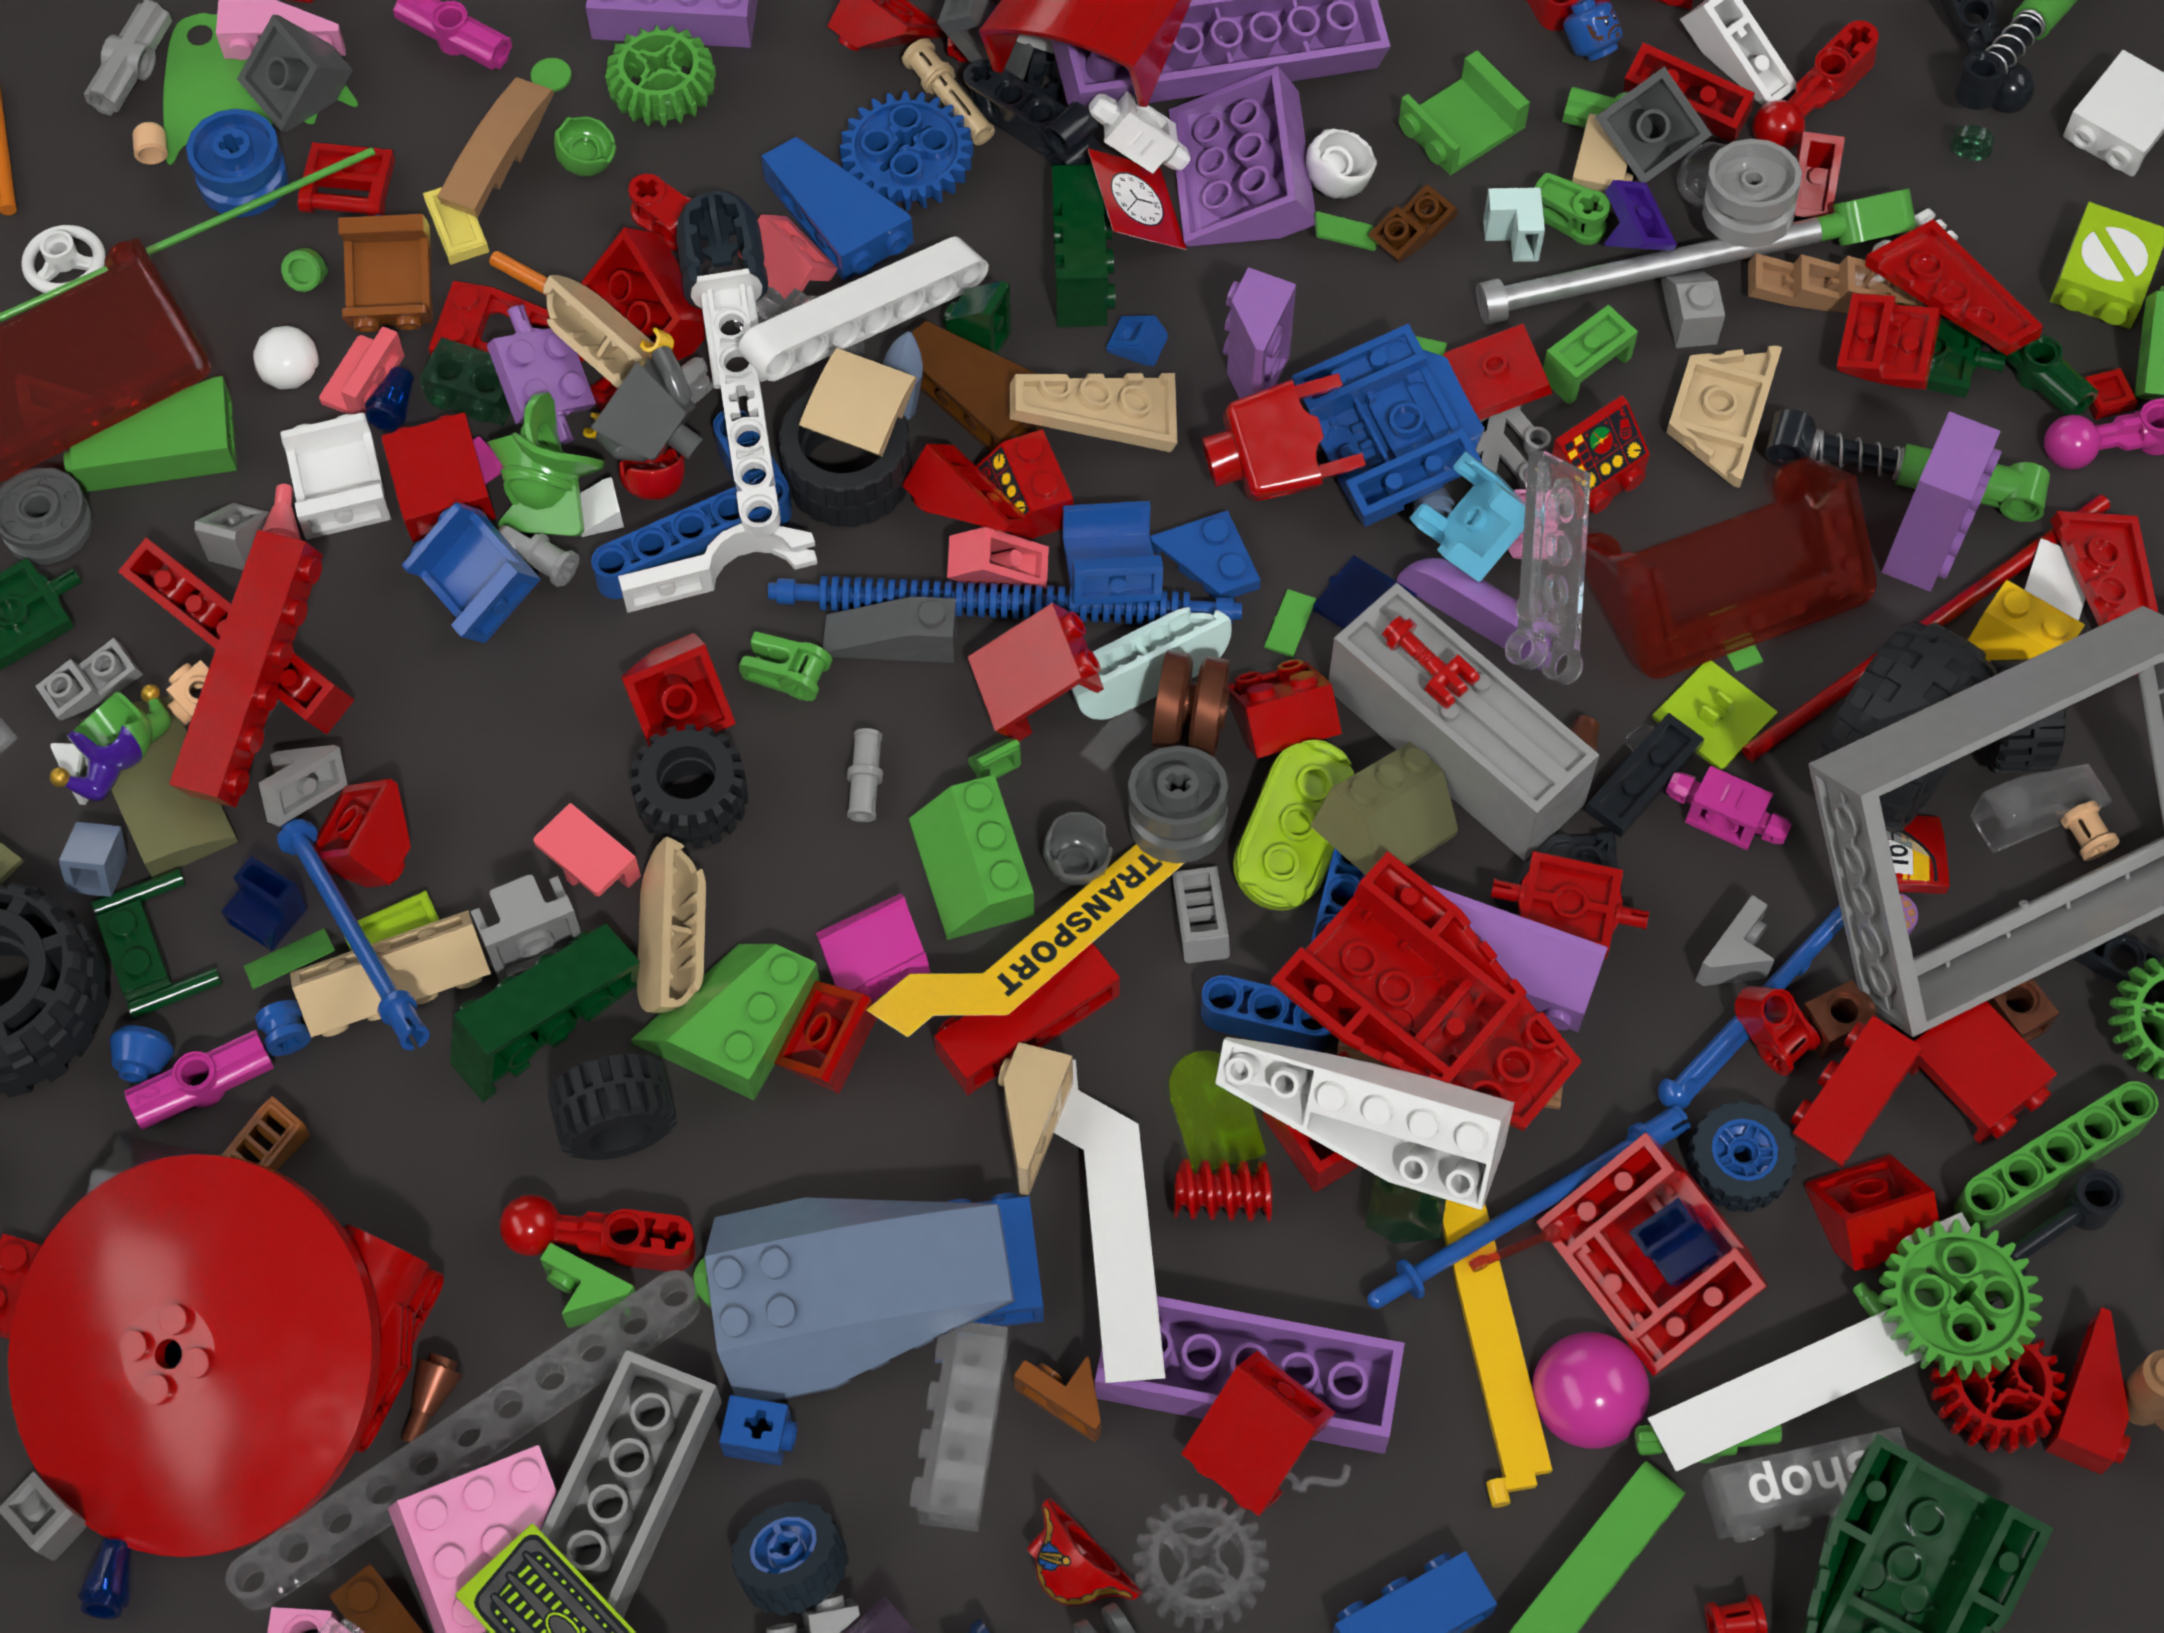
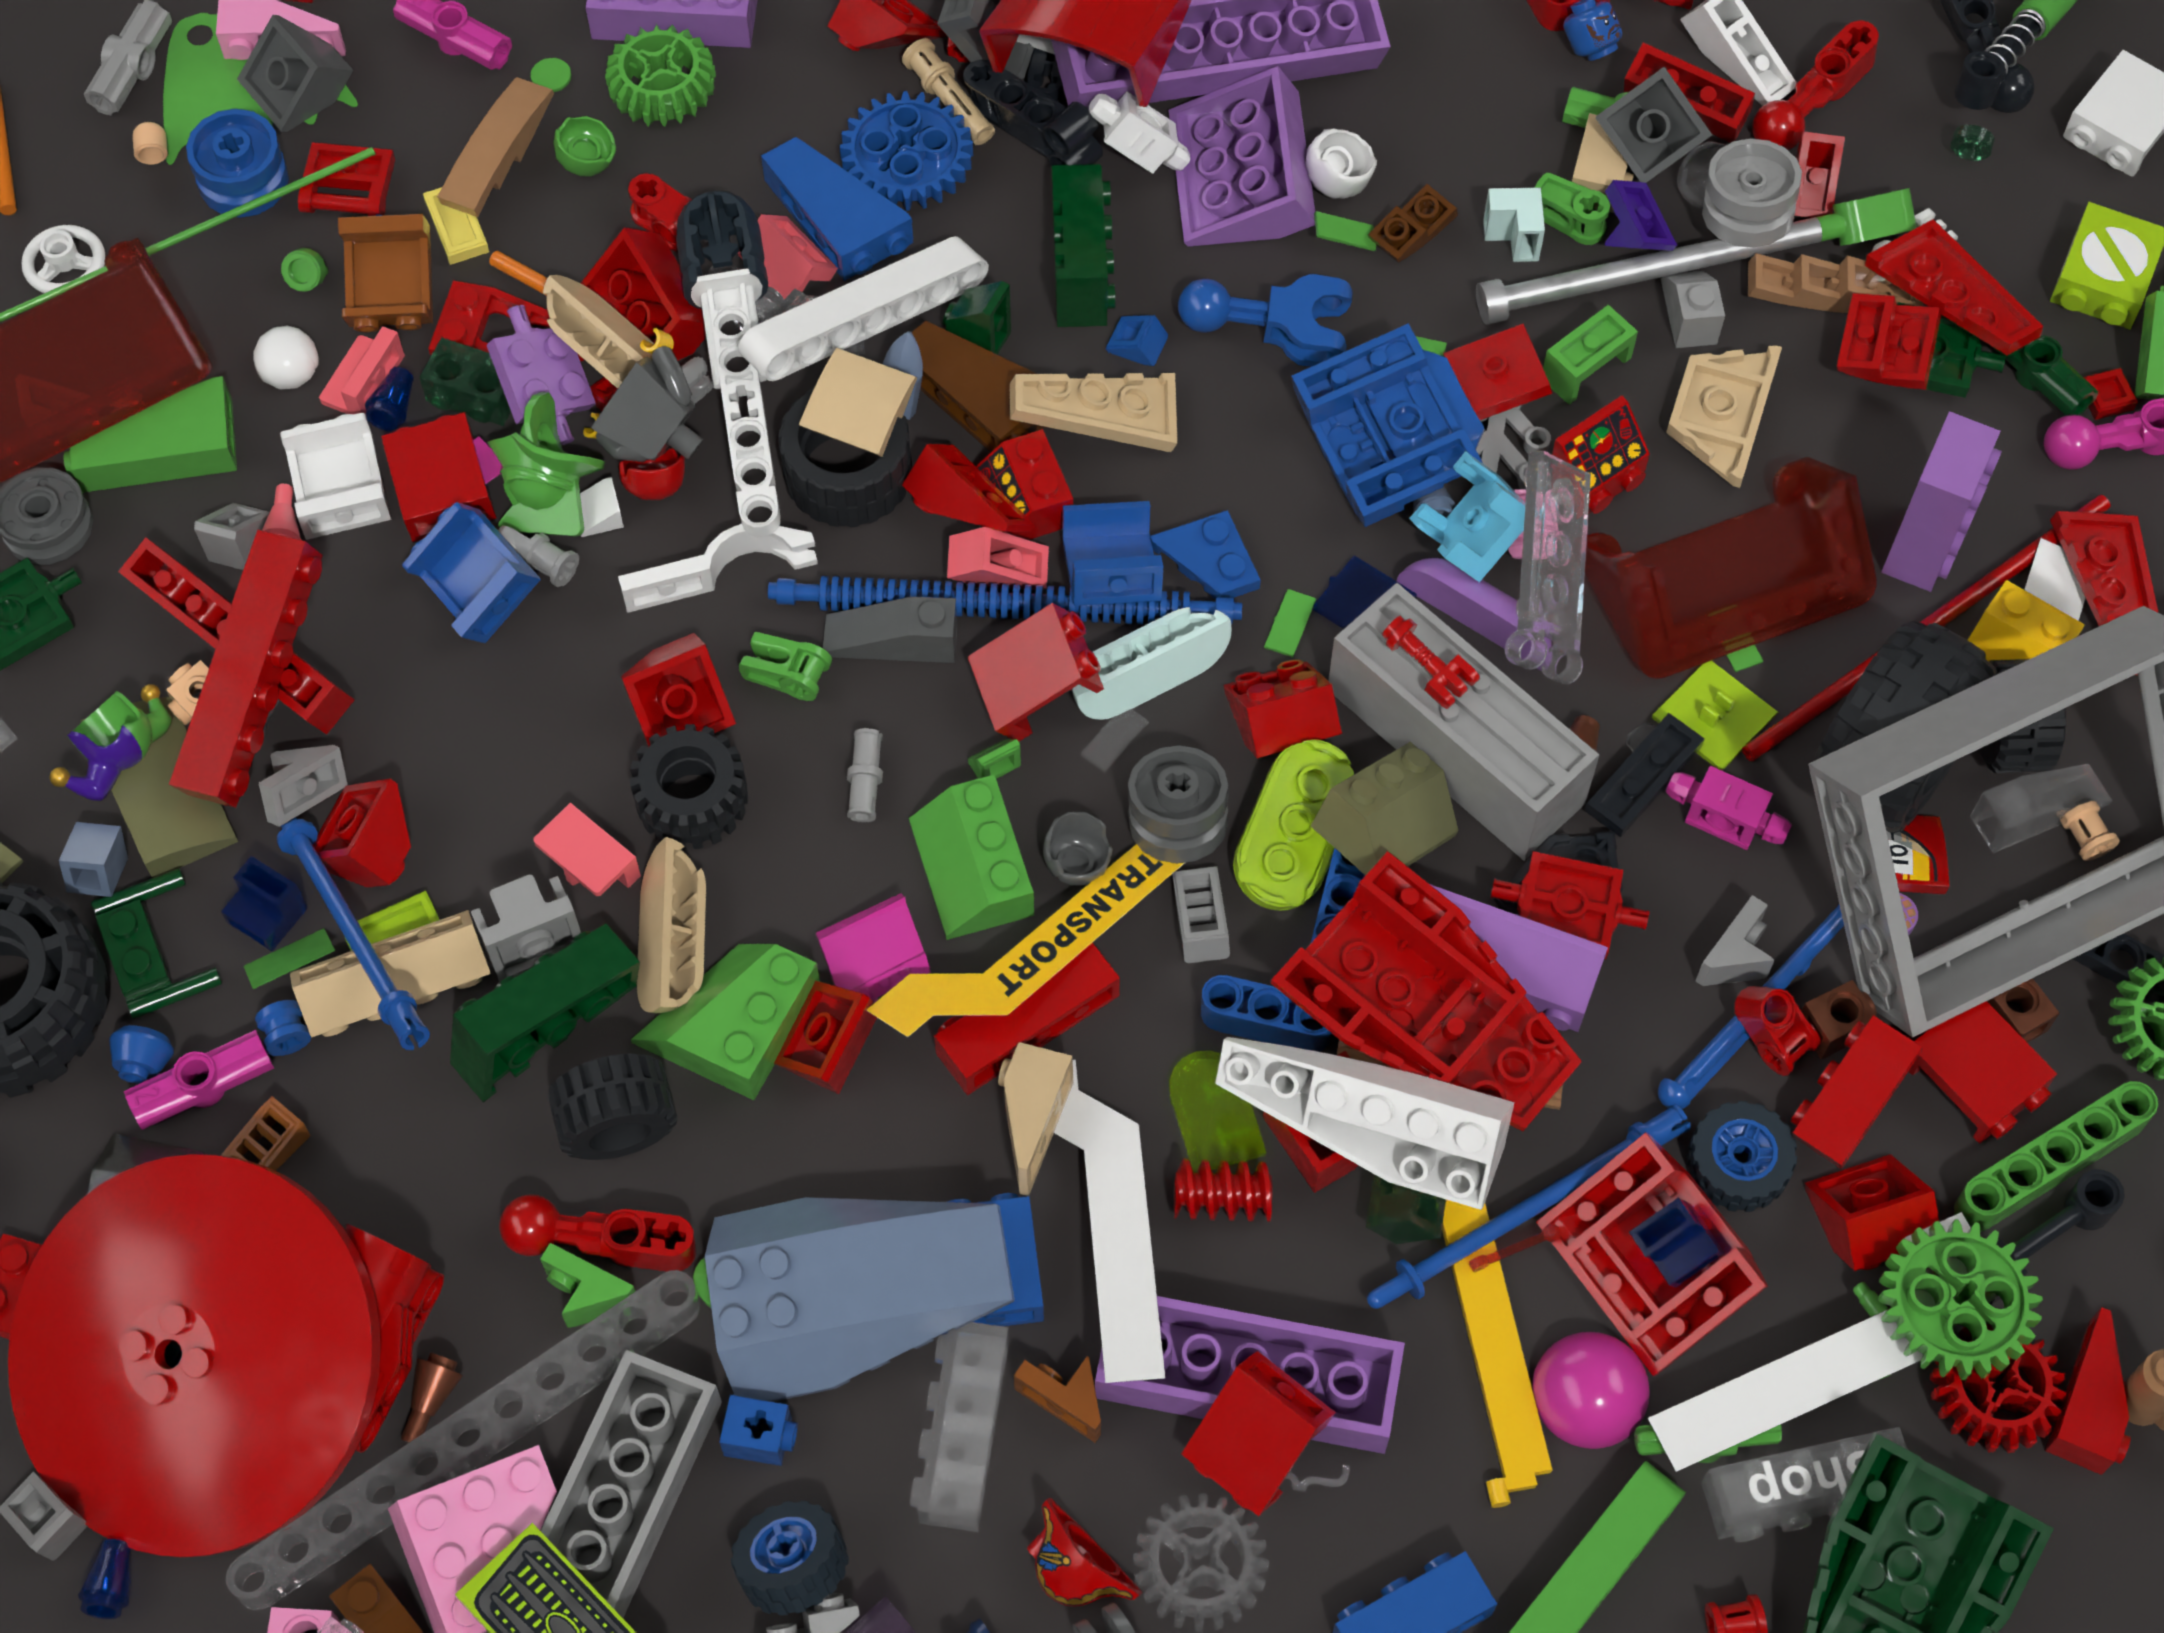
(73, 761): white slope -> none
(82, 686): light grey slope -> none
(702, 518): blue beam -> none
(1136, 200): red sticker -> none
(1197, 704): copper wheel -> none
(1258, 330): medium lavender slope -> none
(1274, 442): red piece -> none
(1287, 316): none -> blue piece
(1466, 116): bright green panel -> none
(2015, 489): piece -> none

